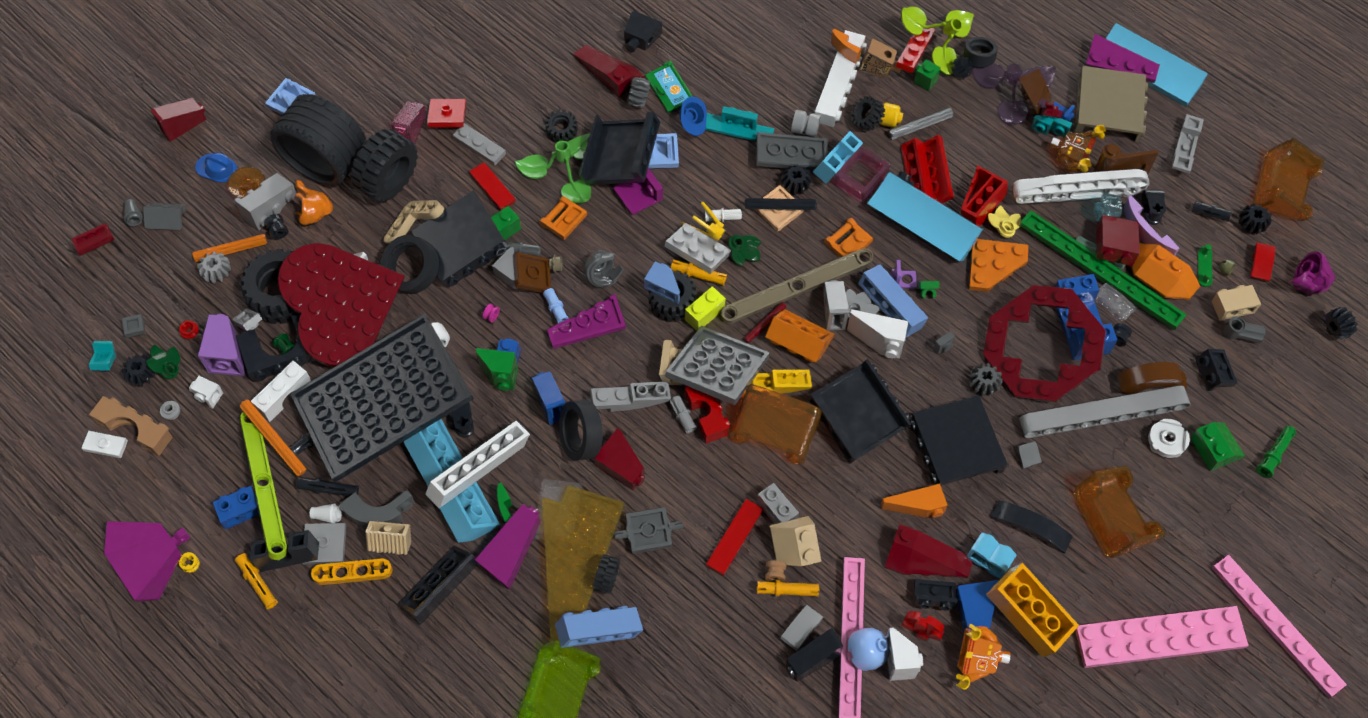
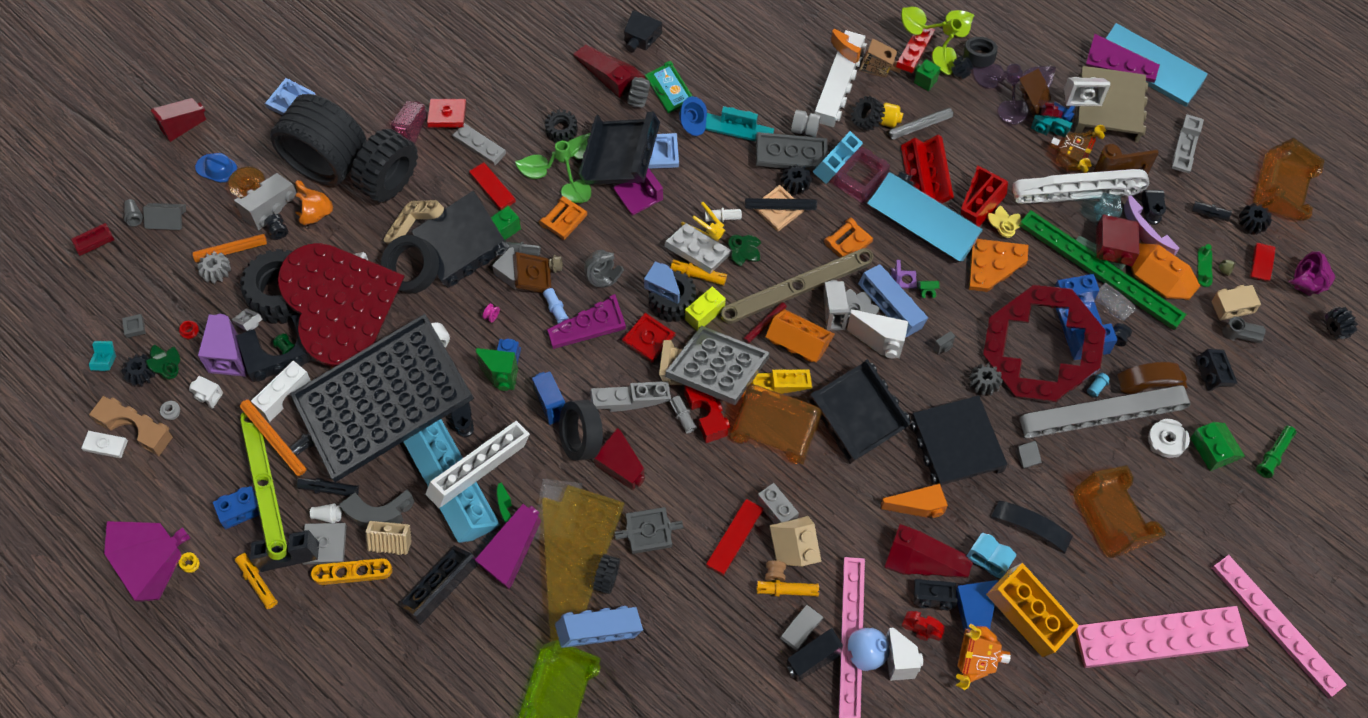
(648, 337): none -> red plate
(1086, 91): none -> white slope
(1101, 380): none -> medium azure pin

